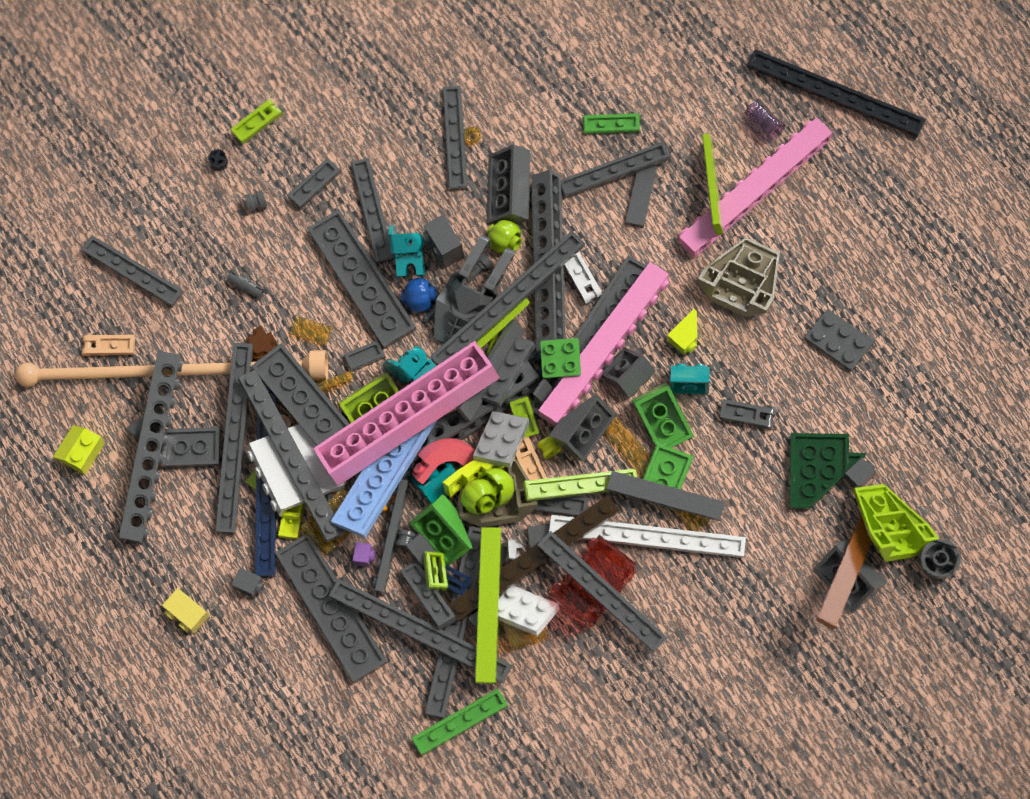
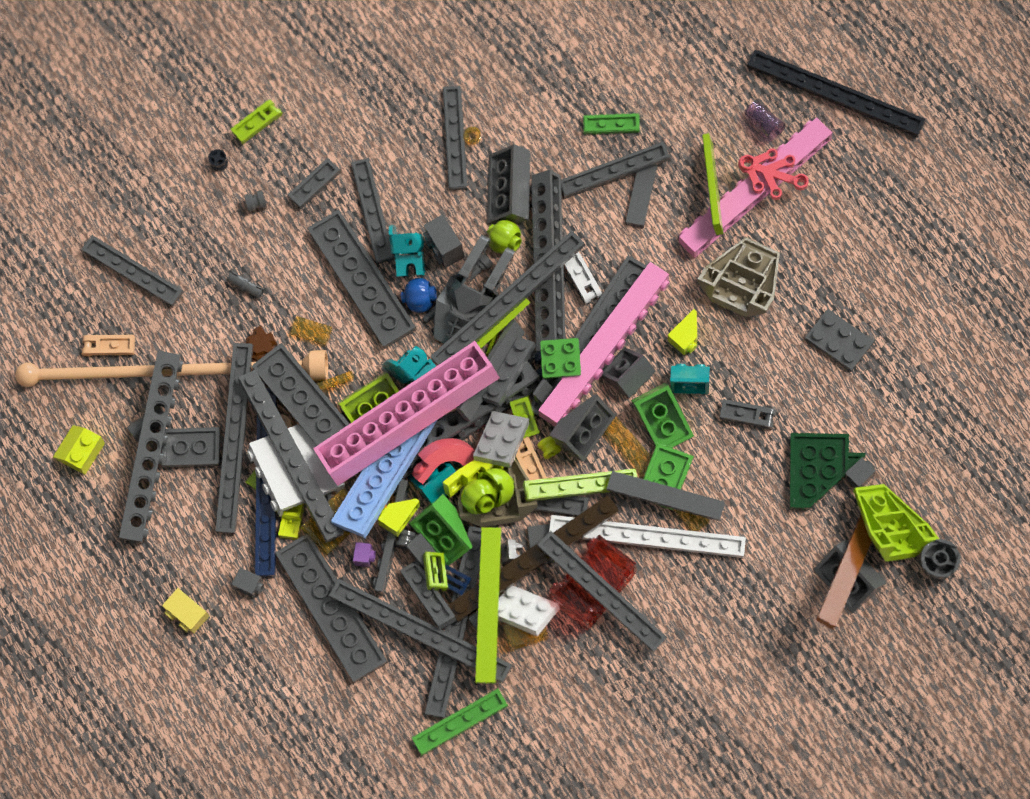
(364, 356): dark grey tile -> none
(397, 515): none -> neon yellow slope
(770, 172): none -> coral plant

